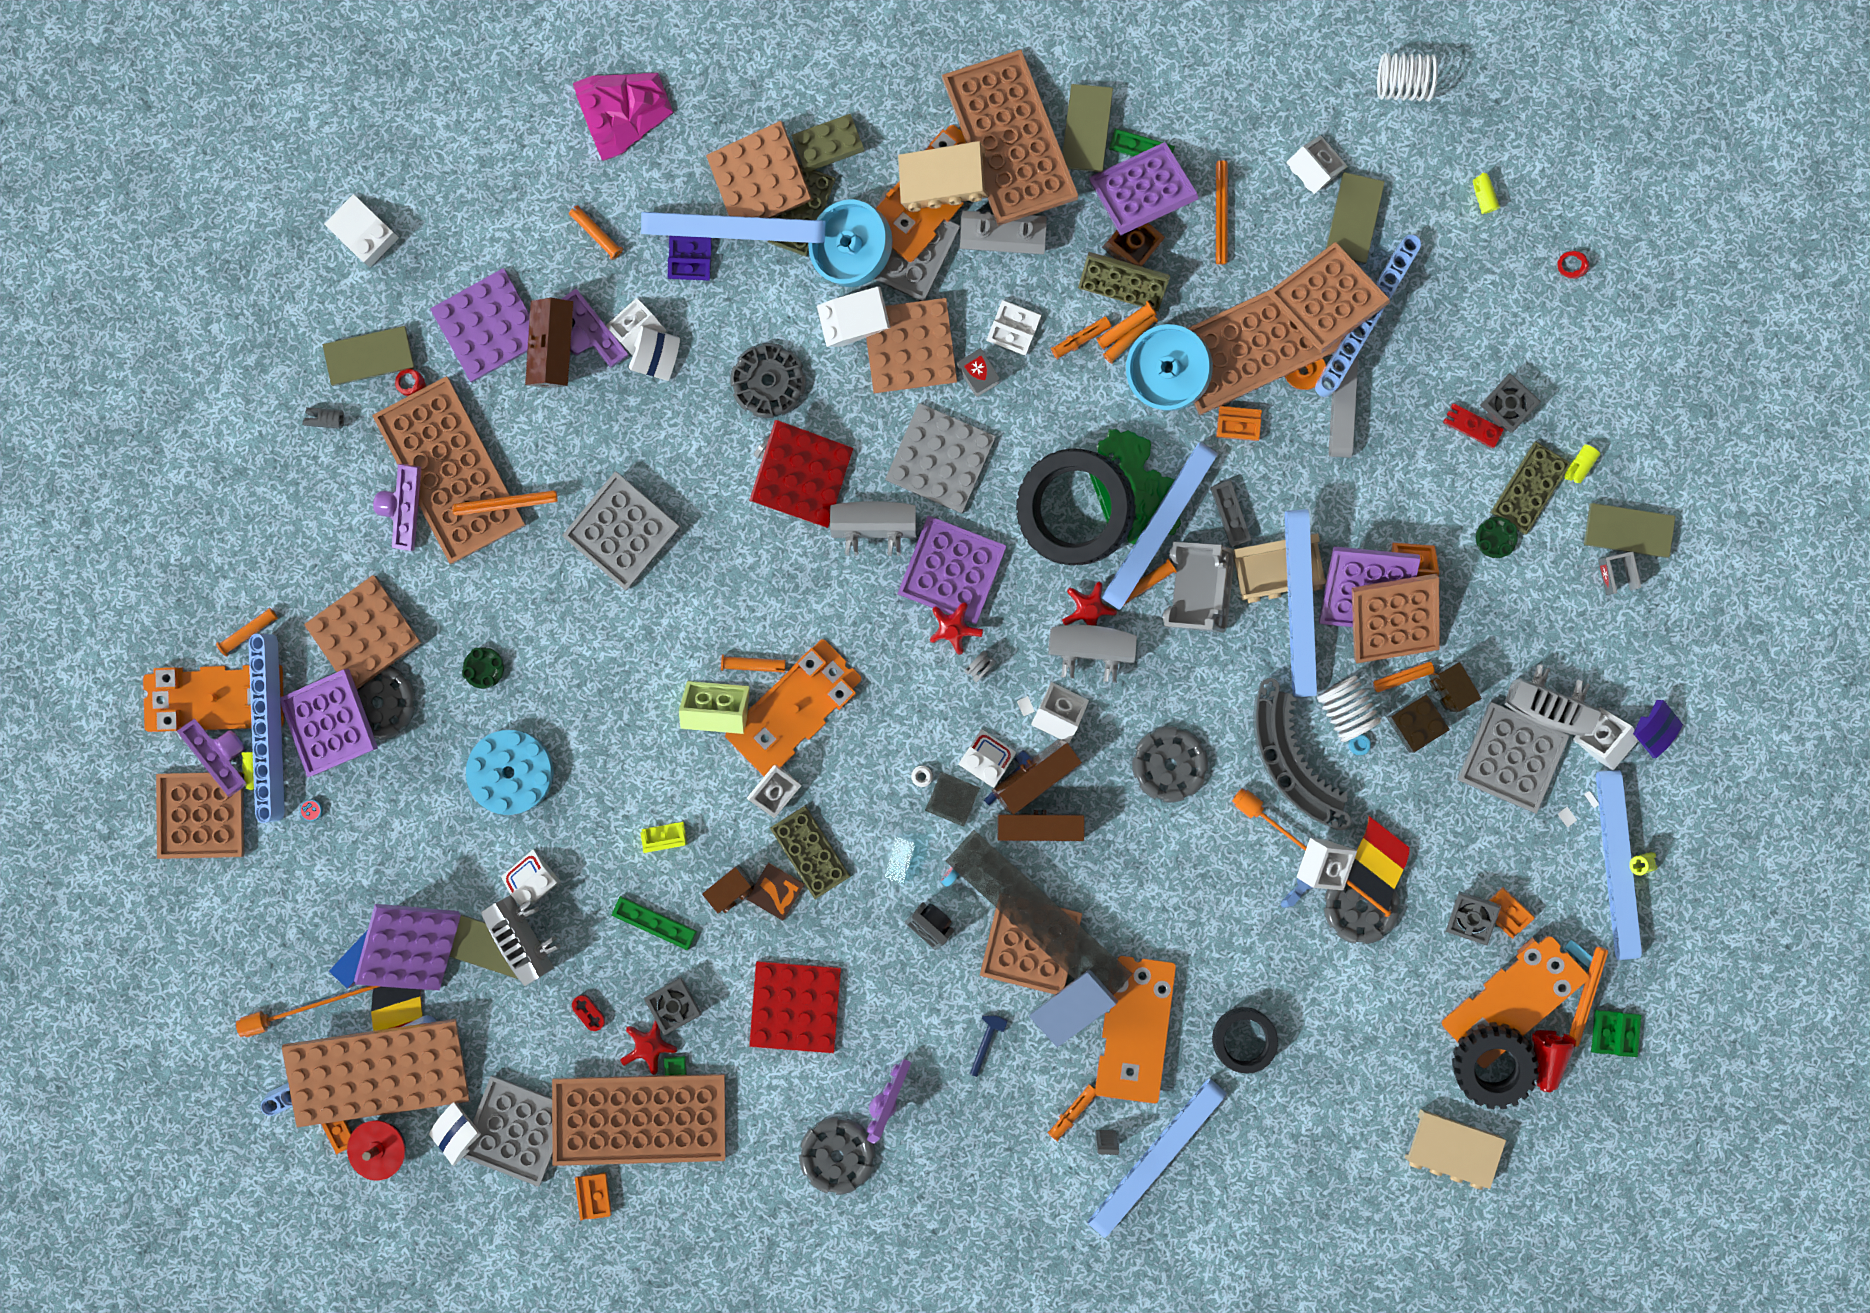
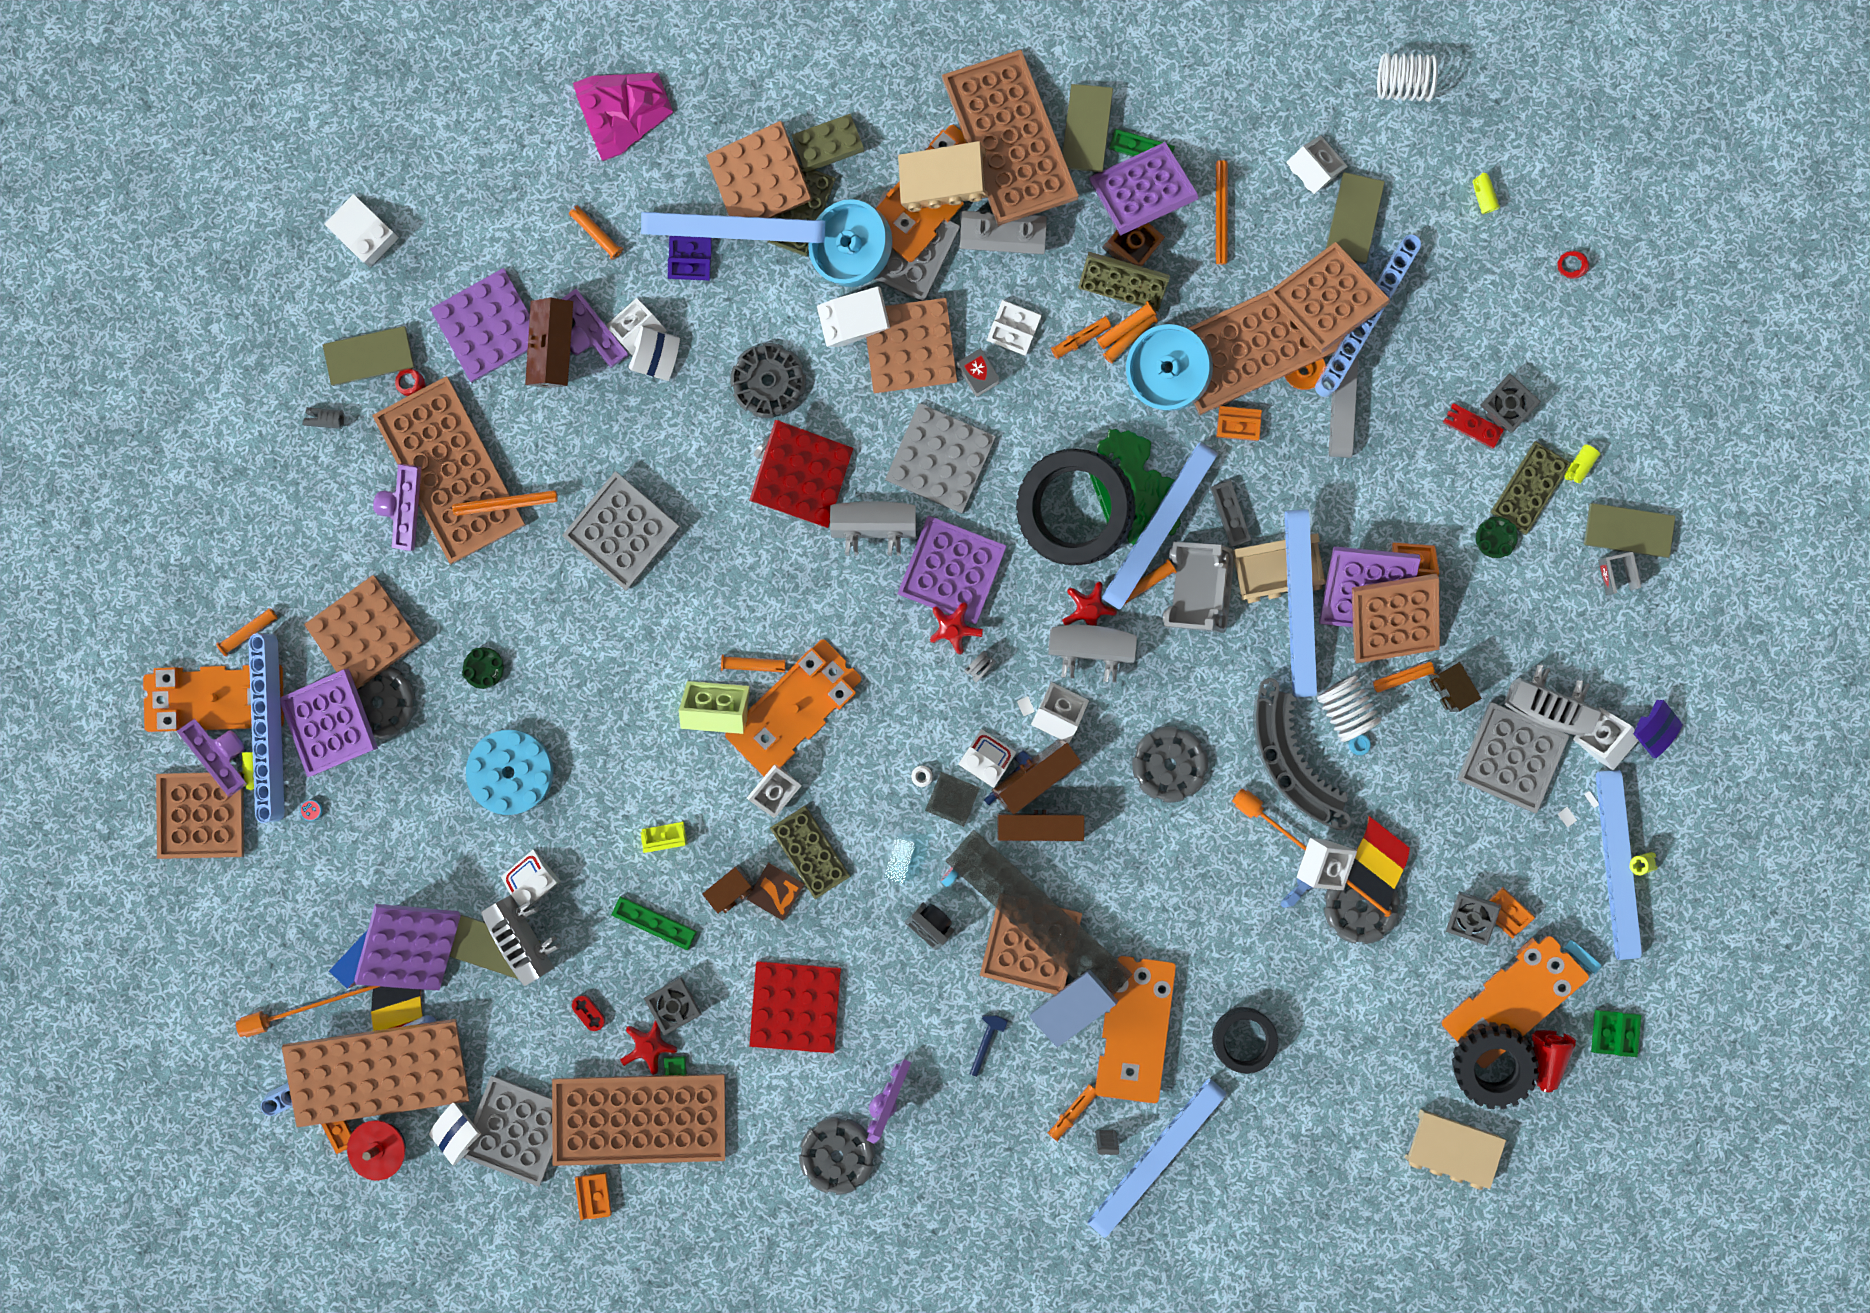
(1417, 723): dark brown brick -> none
(1588, 993): orange axle -> none

